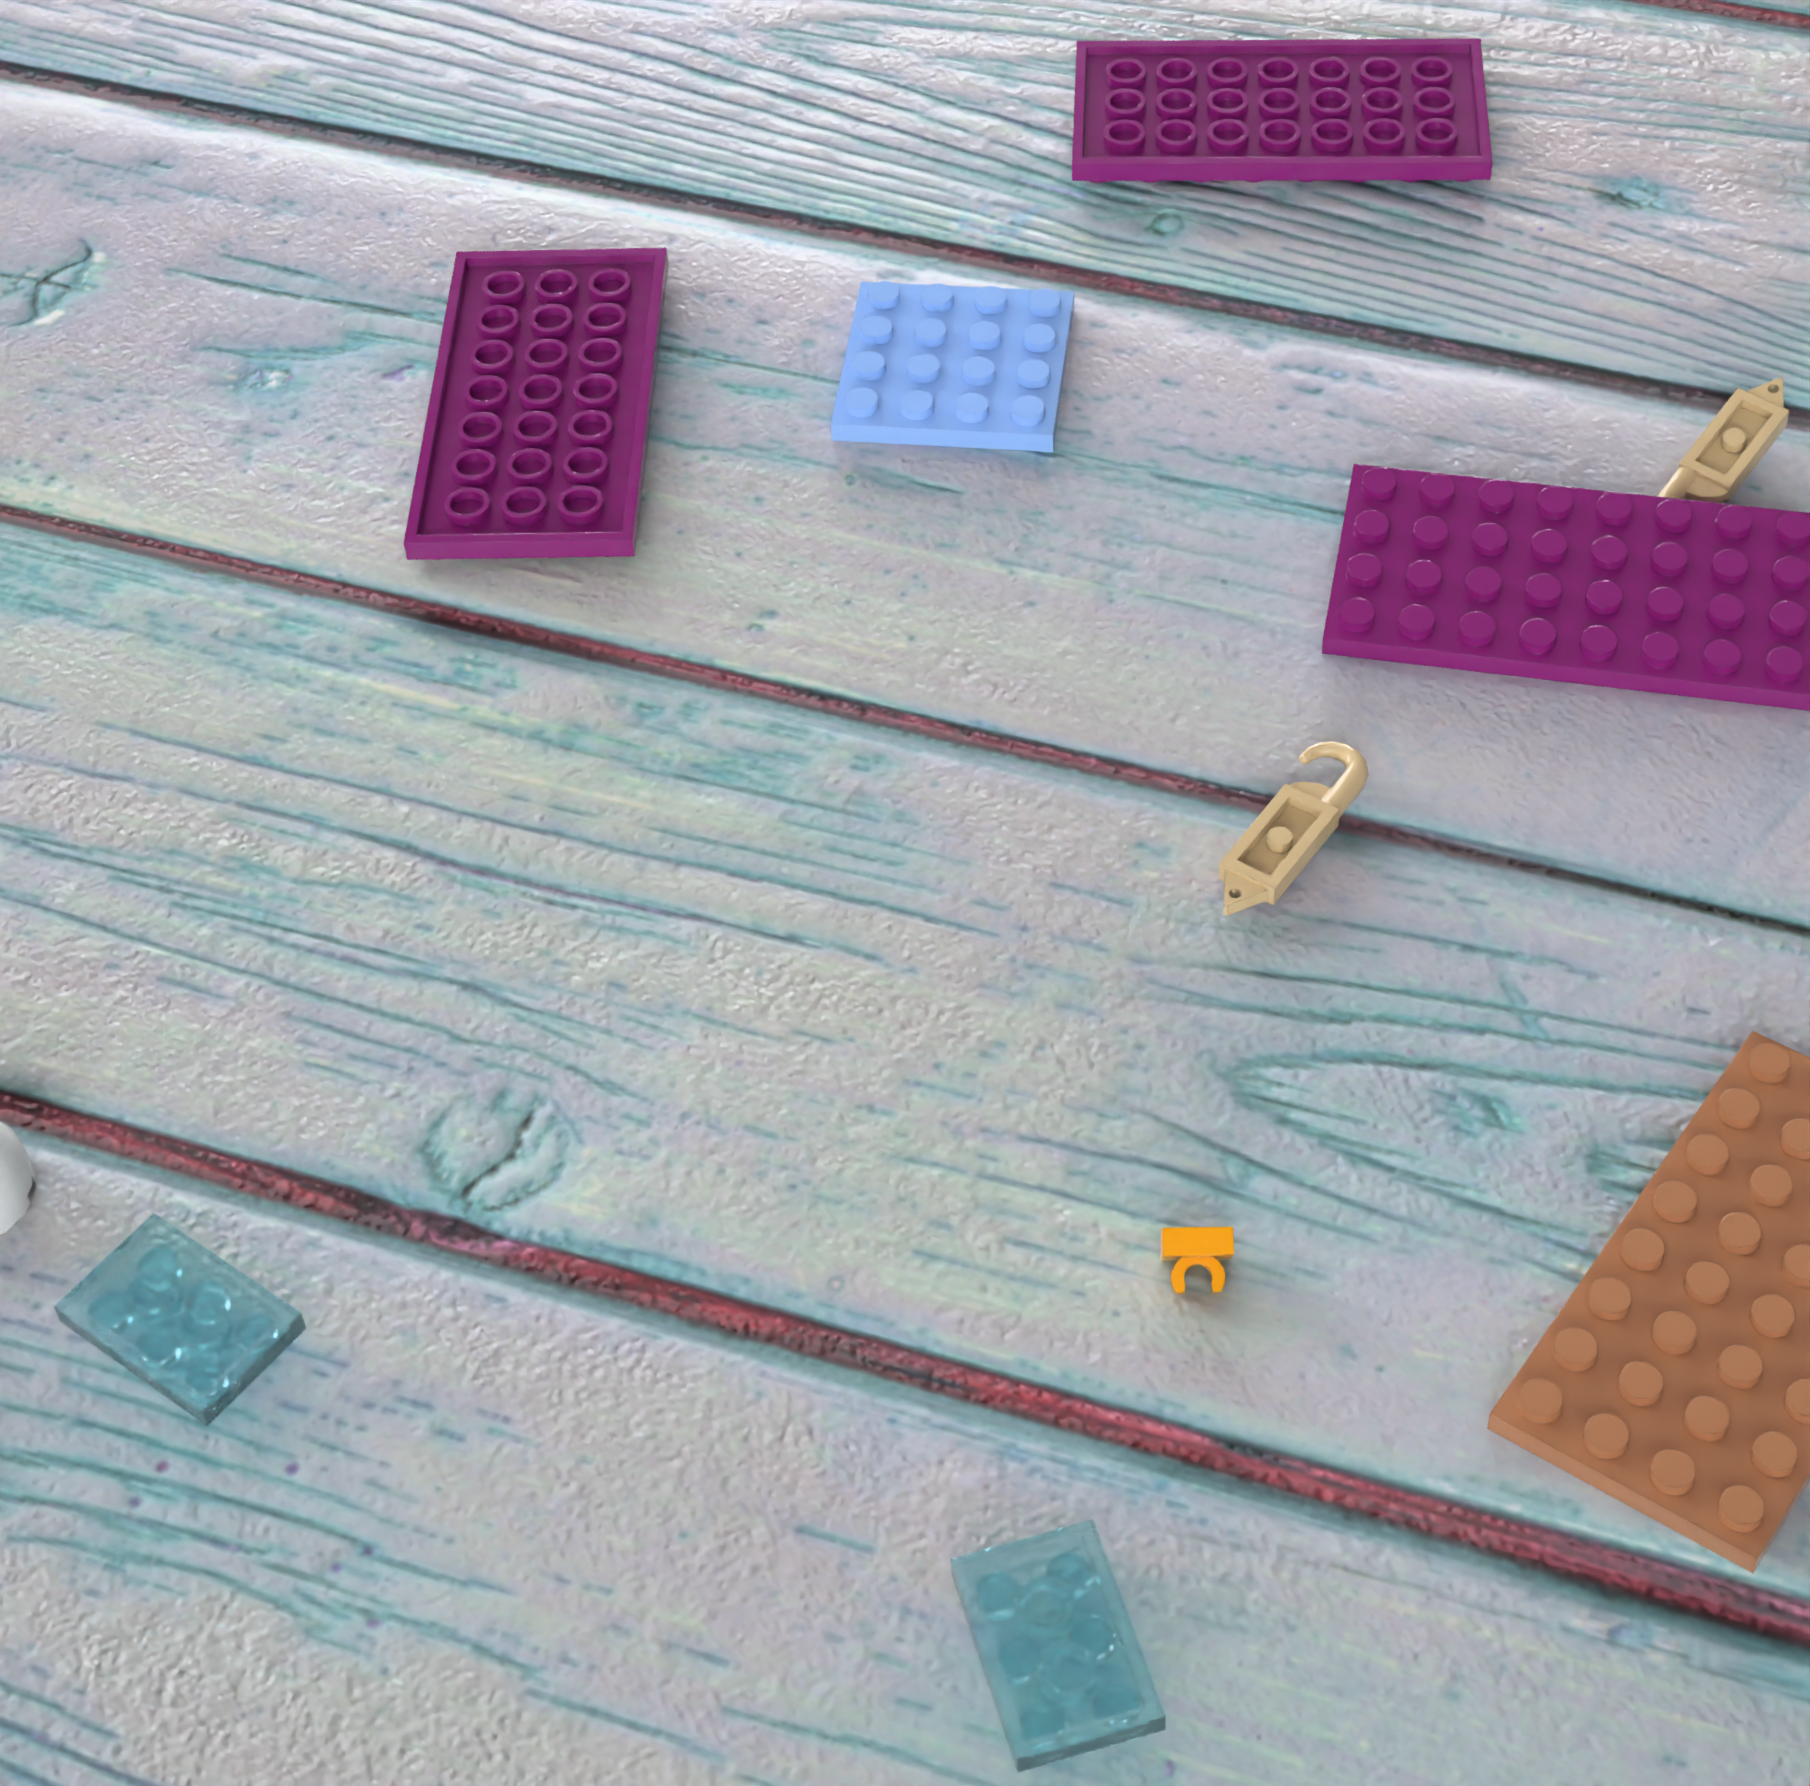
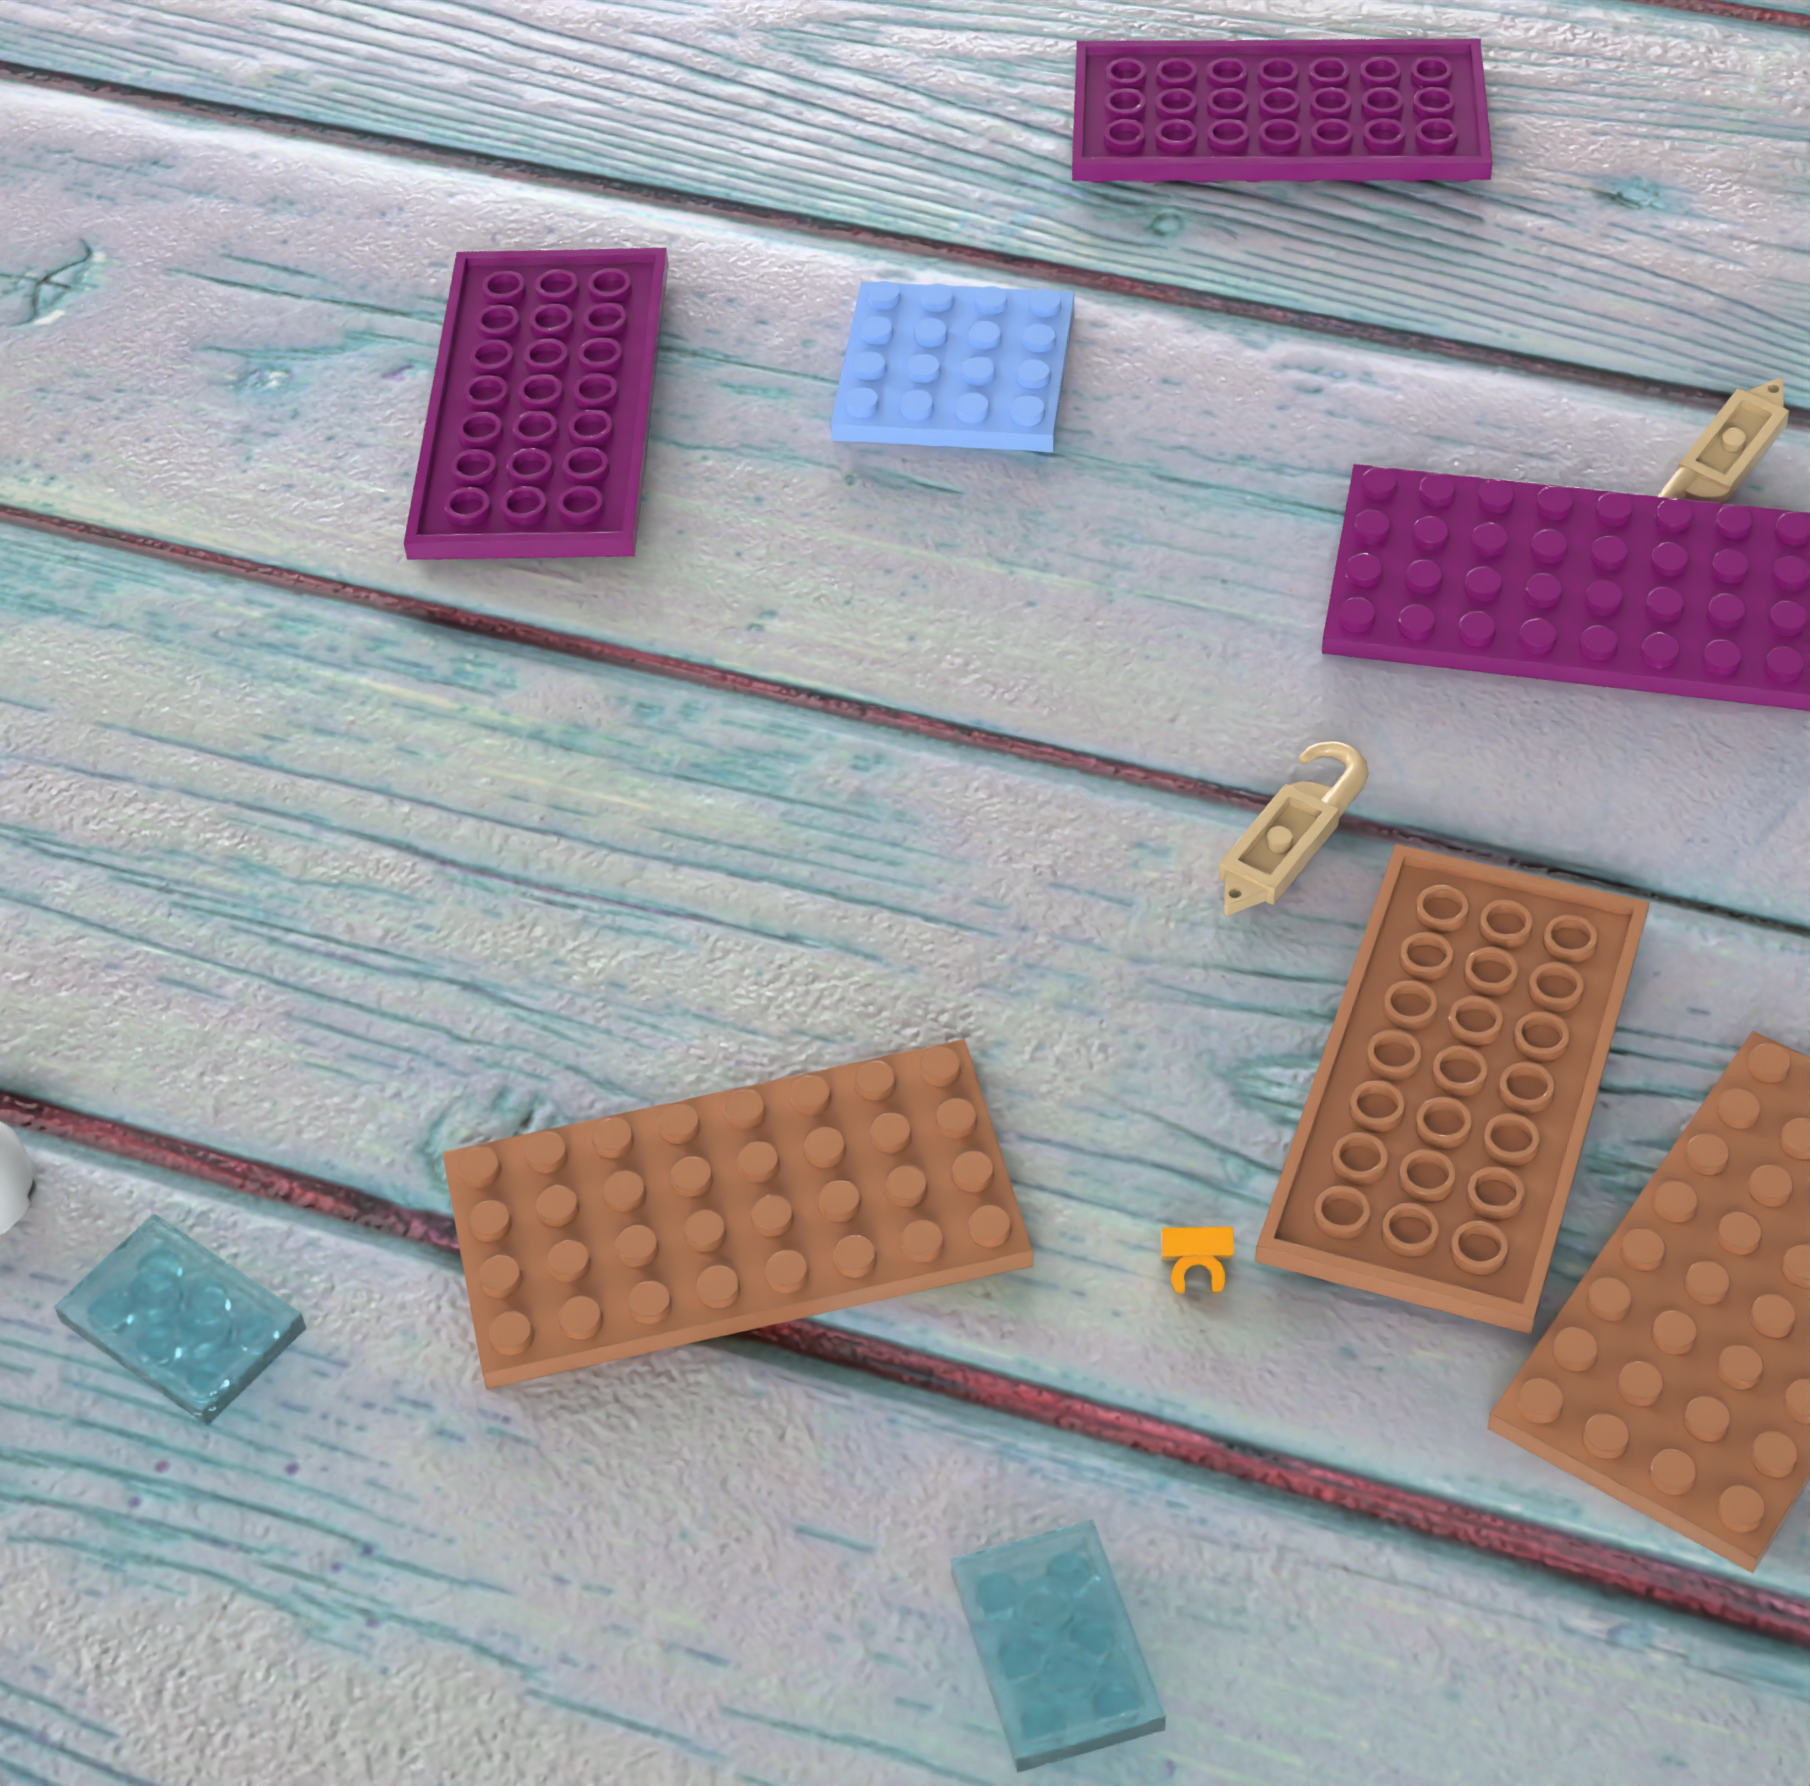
(731, 1212): none -> nougat plate
(1456, 1088): none -> nougat plate

